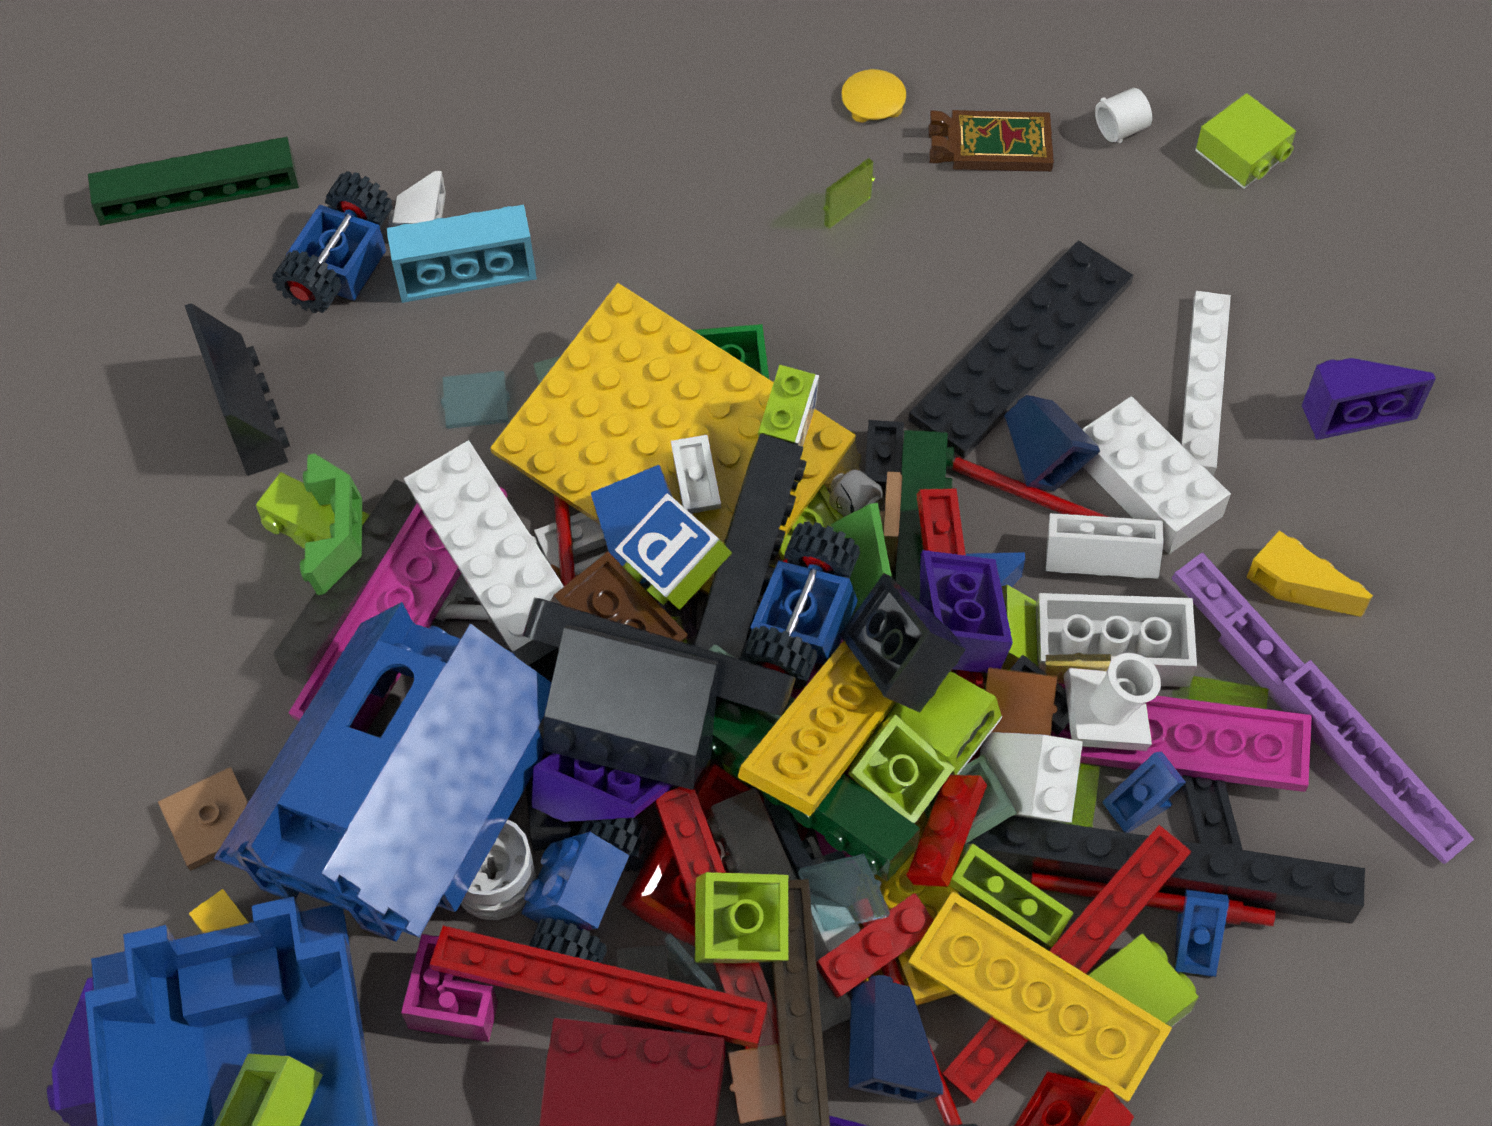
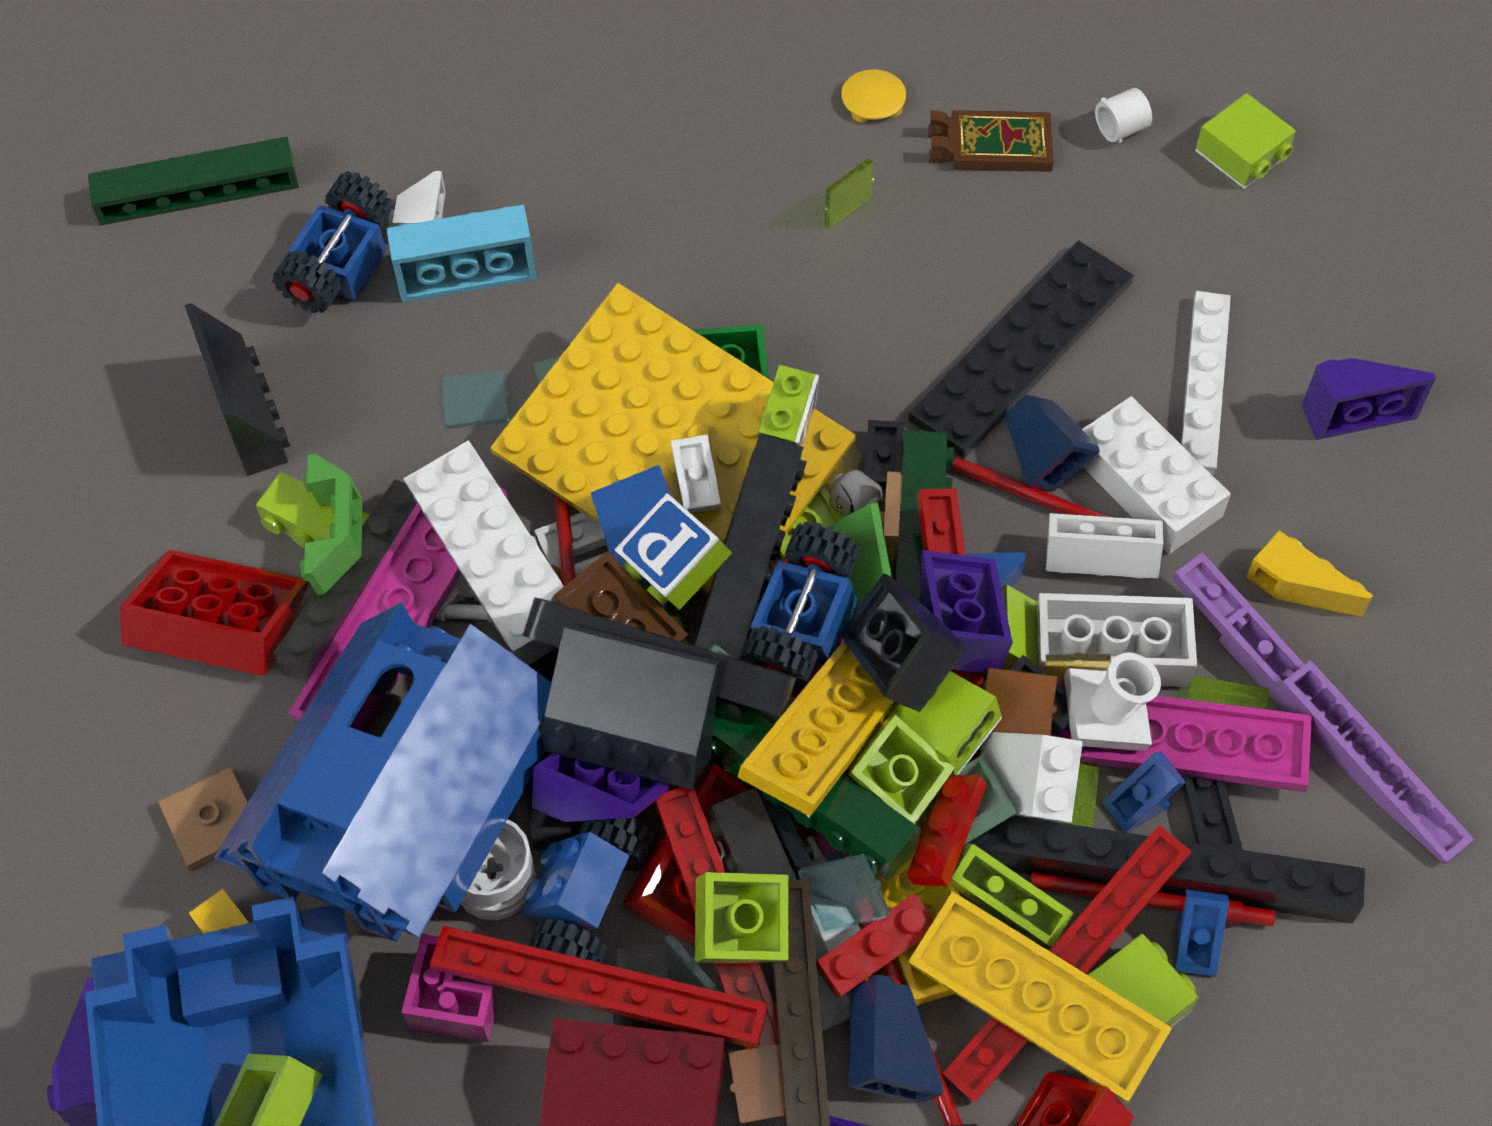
(211, 612): none -> red slope

